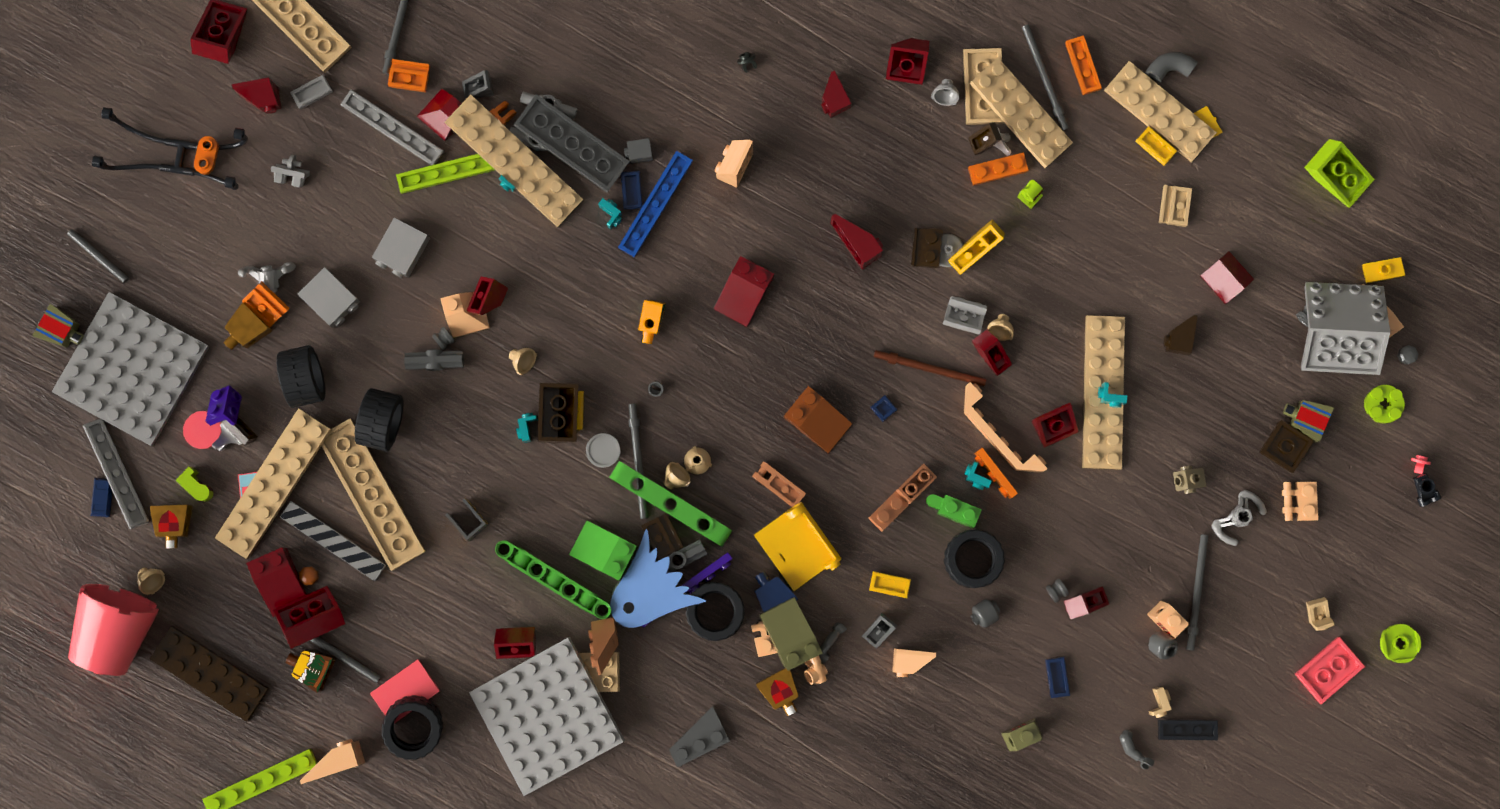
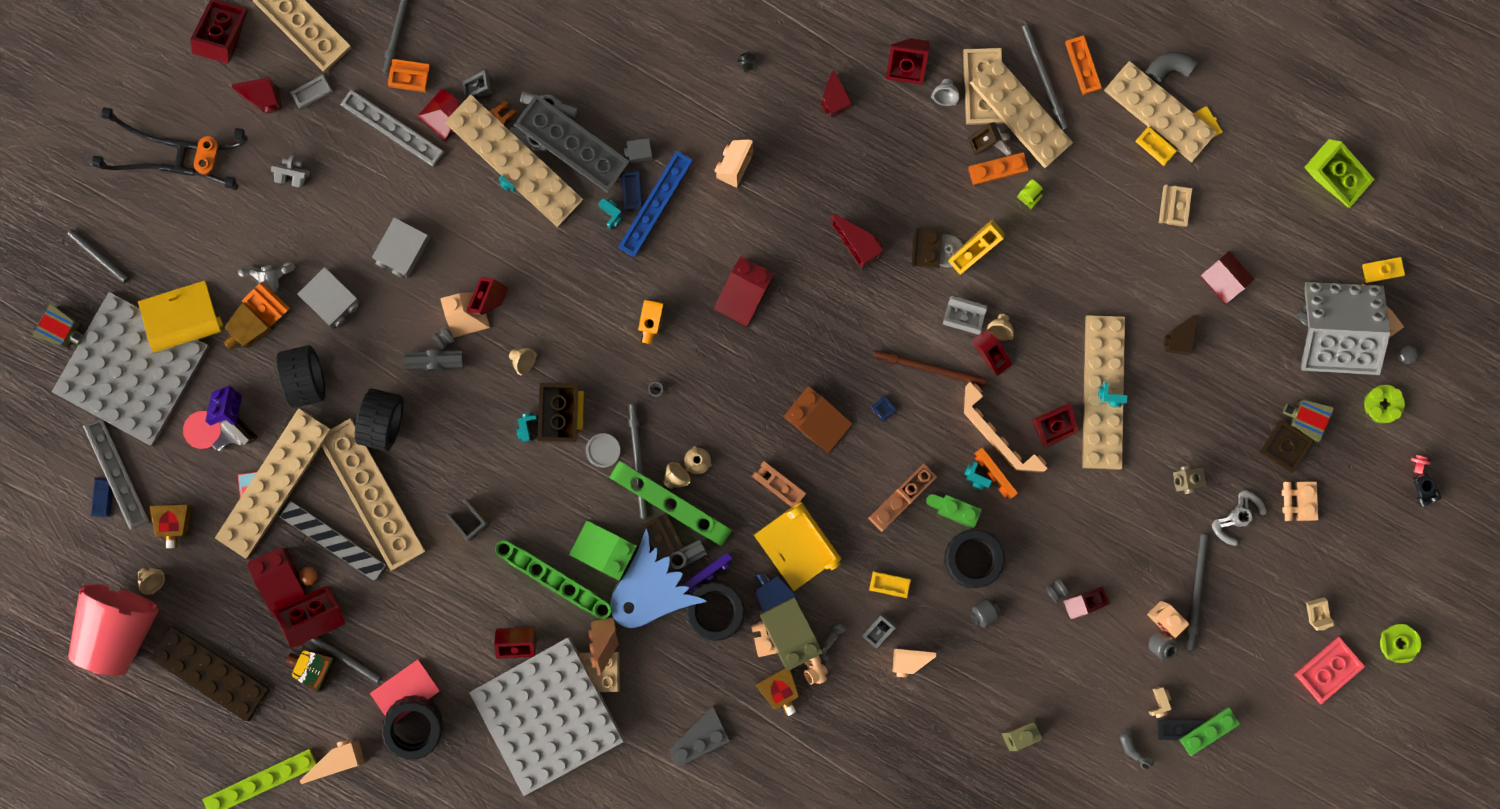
(179, 317): none -> yellow door
(194, 486): lime leg -> none
(442, 173): lime plate -> none
(1057, 677): dark blue tile -> none
(1209, 731): none -> bright green plate

